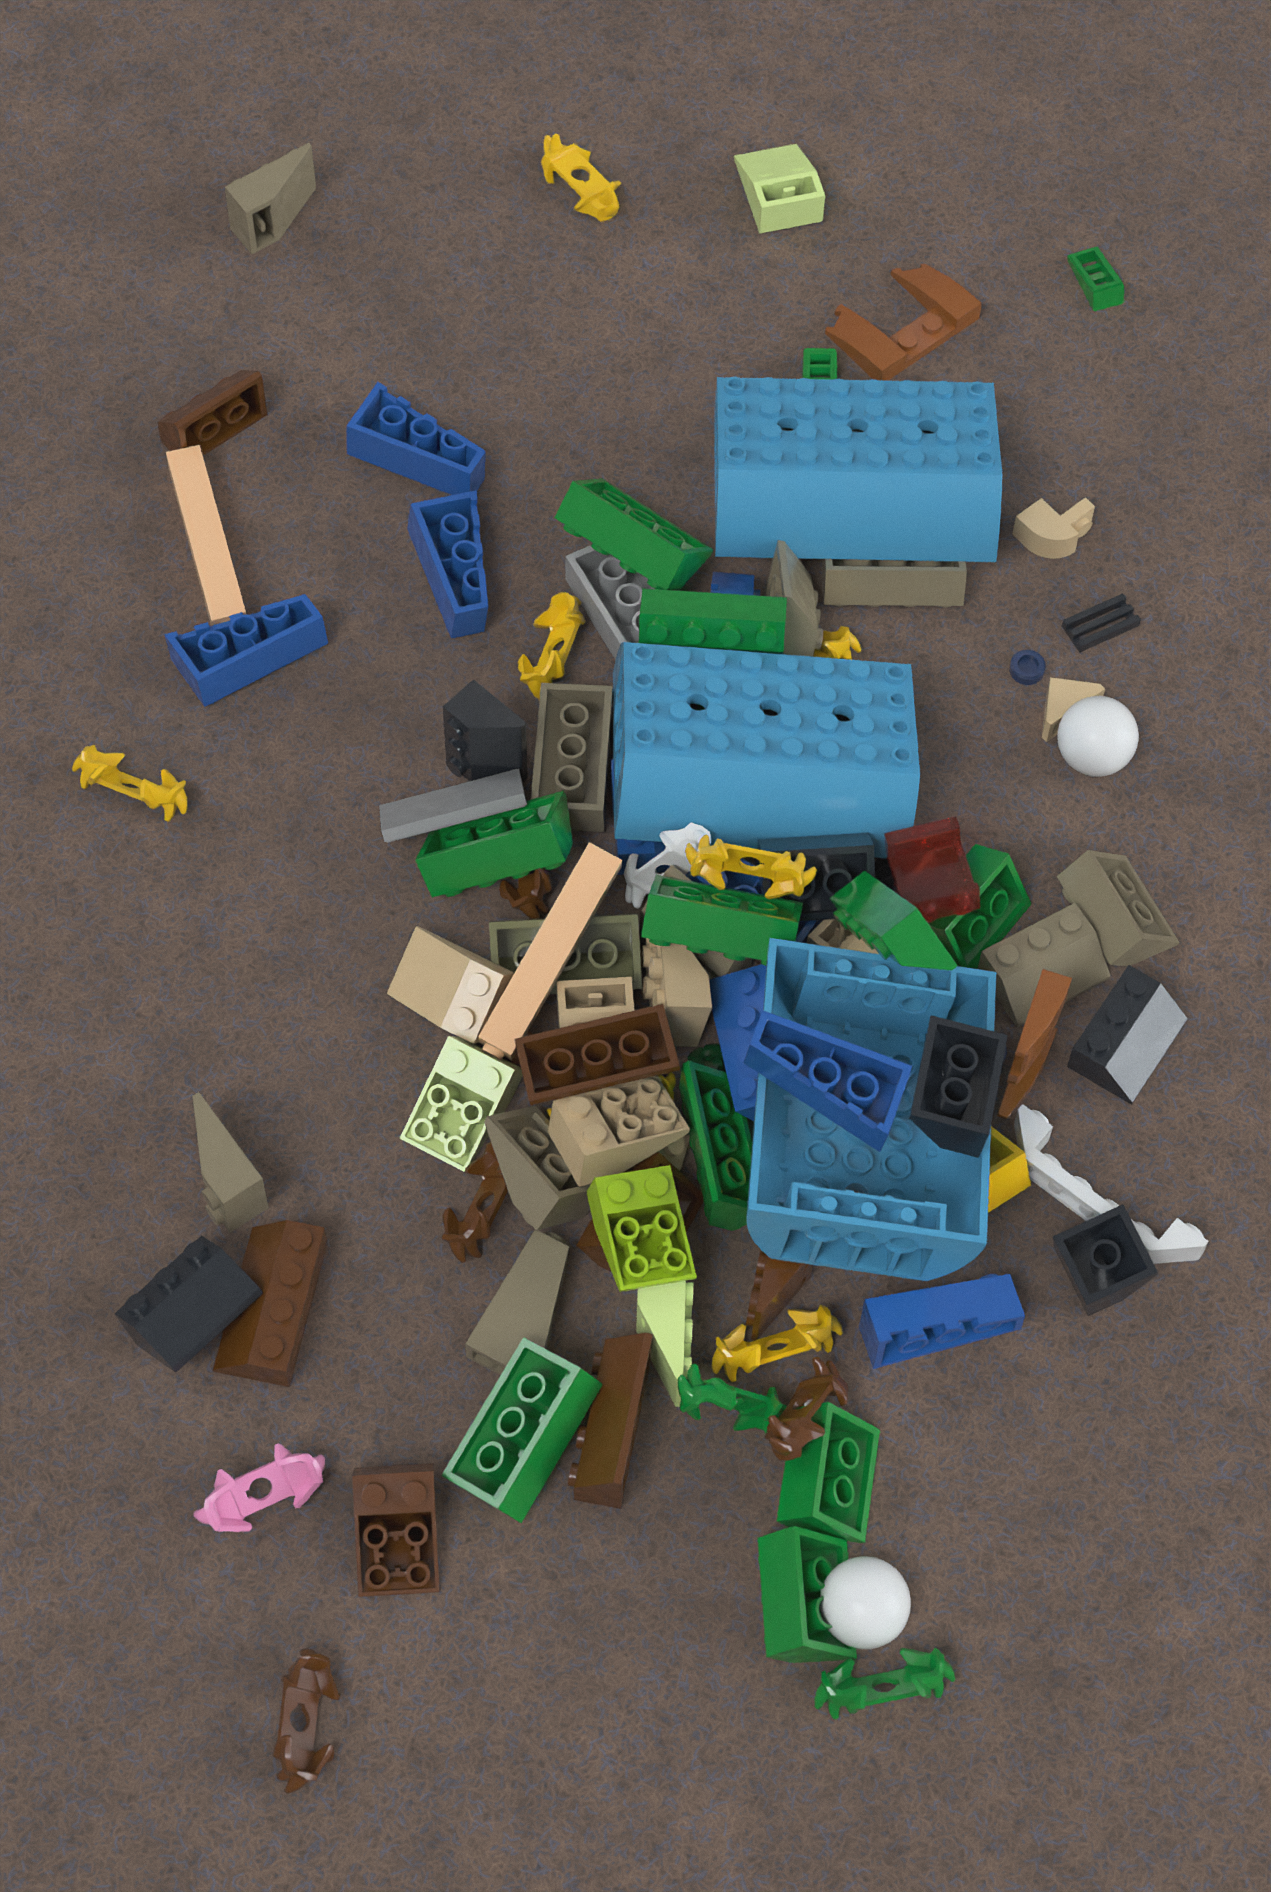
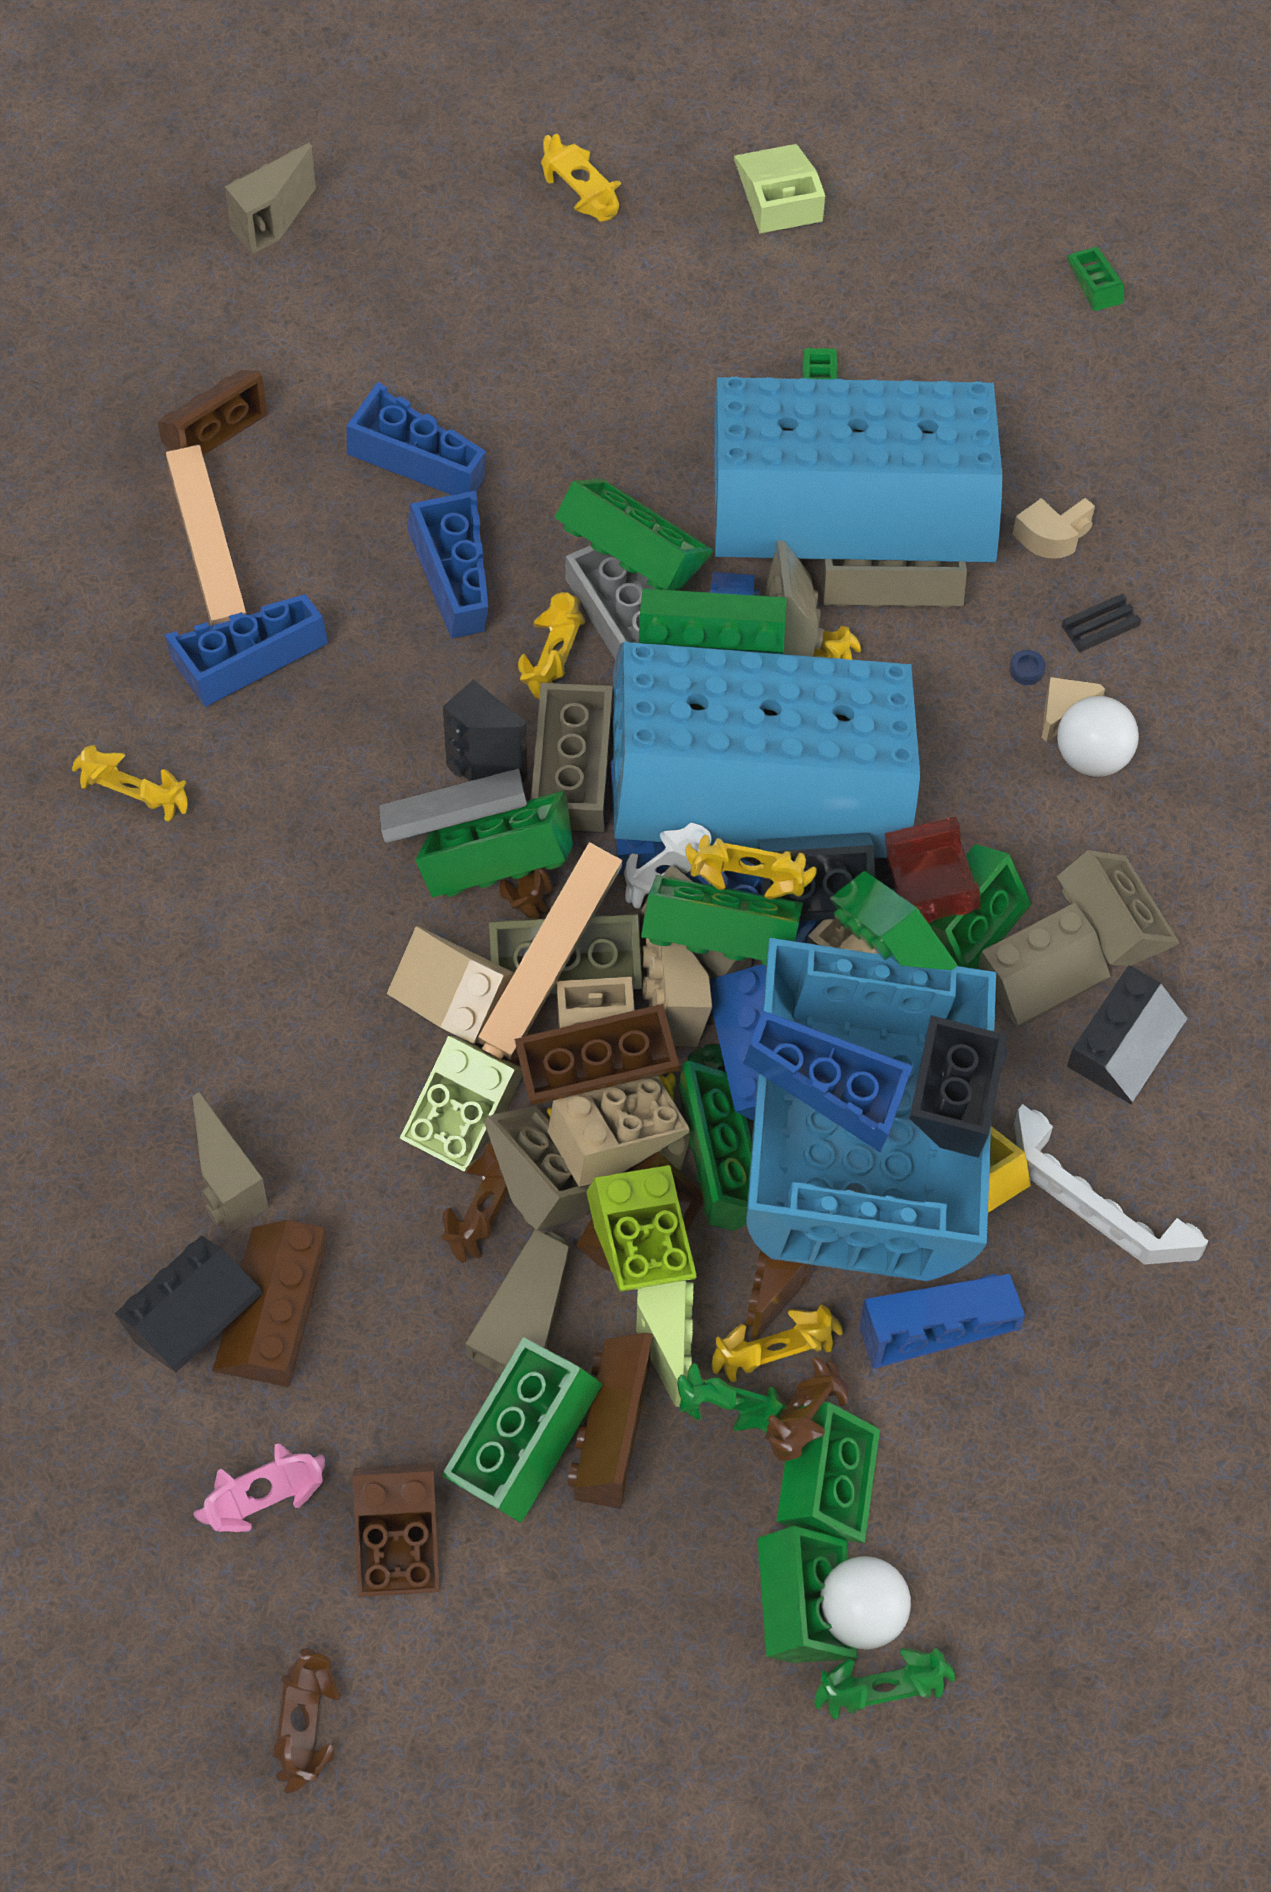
(883, 357): dark orange wedge -> none
(1035, 1039): dark orange wedge -> none
(1104, 1259): black slope -> none

